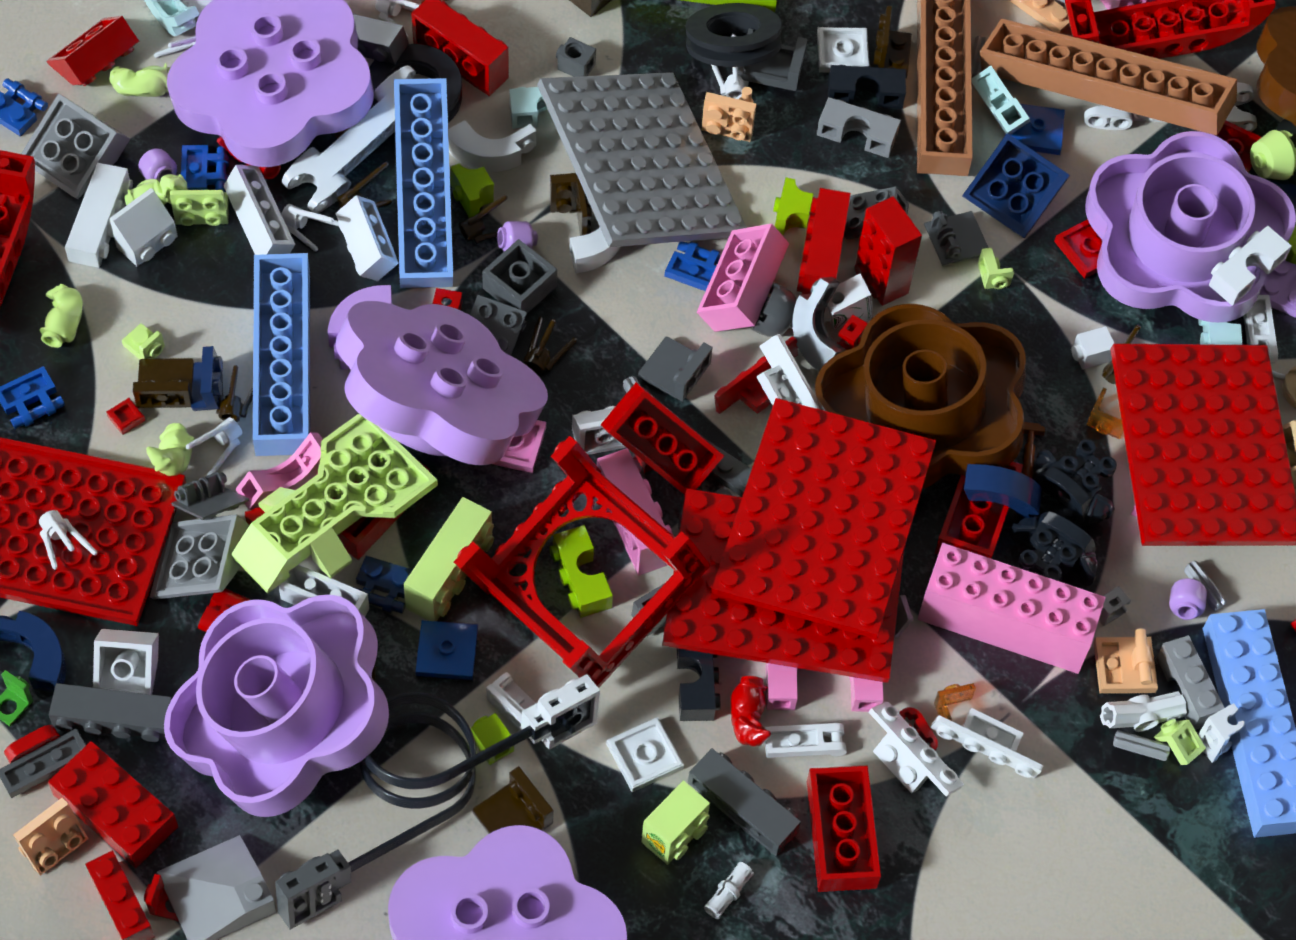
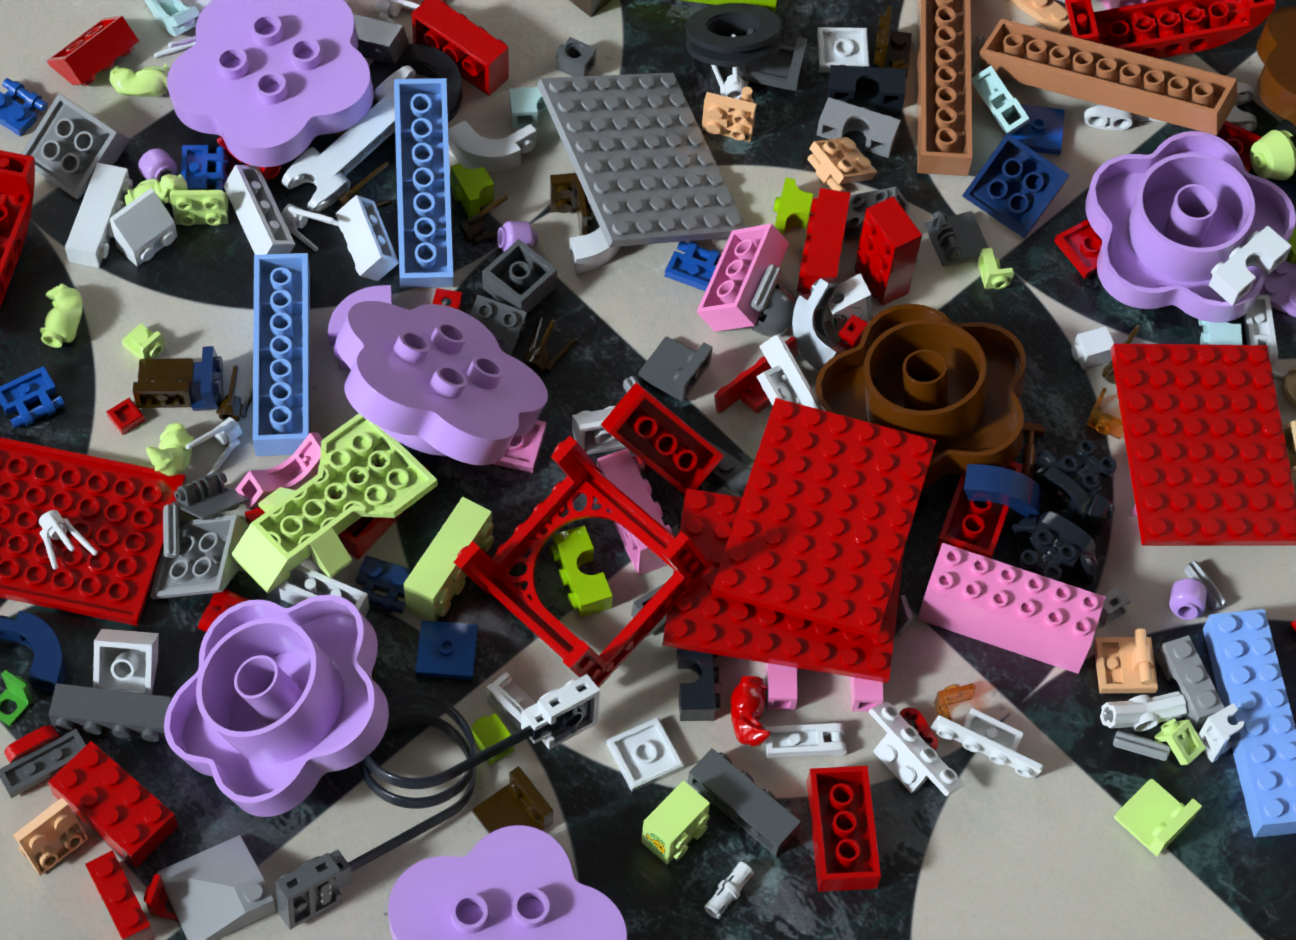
(171, 531): none -> light grey axle
(765, 287): none -> light grey axle
(840, 162): none -> light nougat plate
(1156, 816): none -> yellowish green bracket

